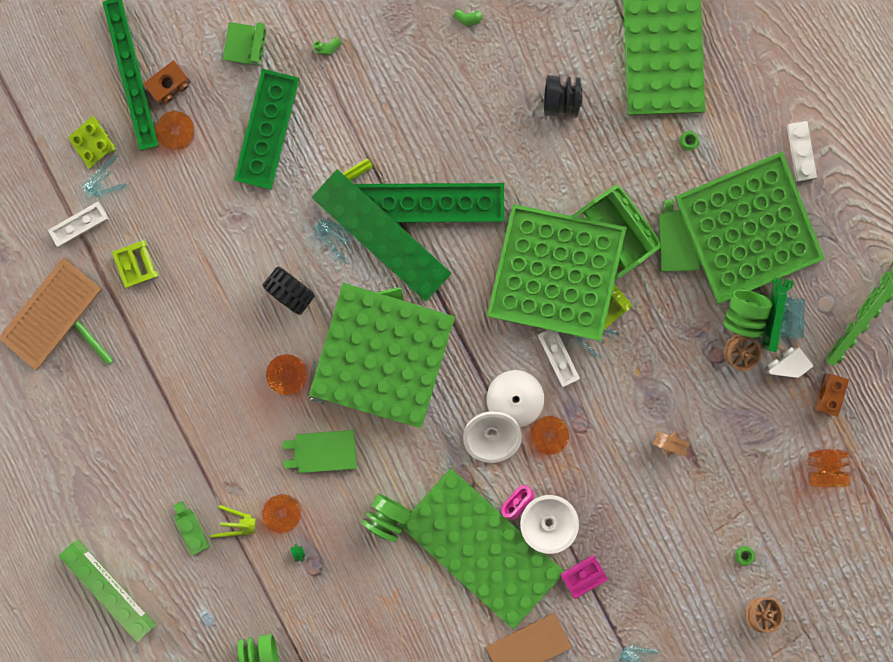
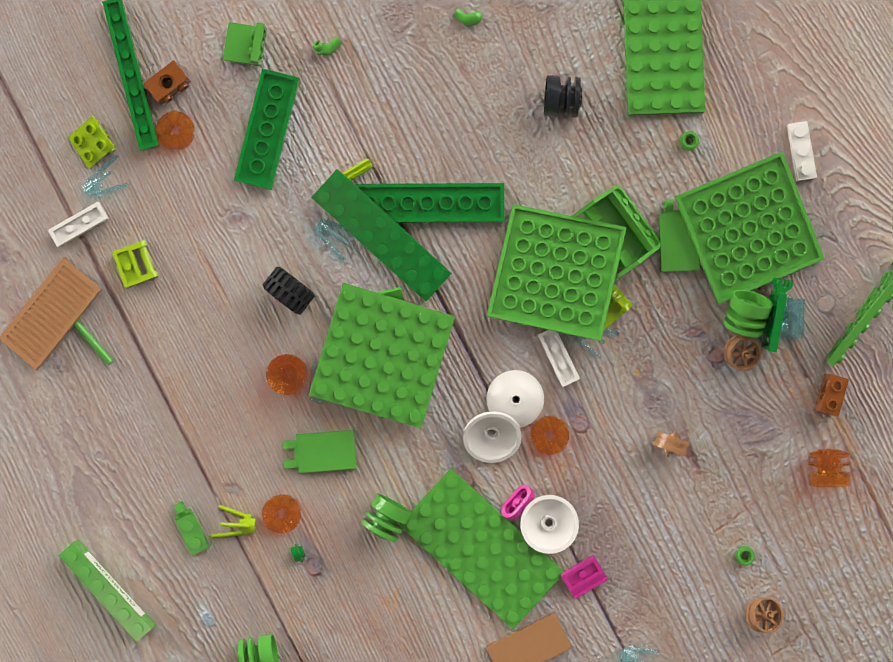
(792, 364): white slope -> none

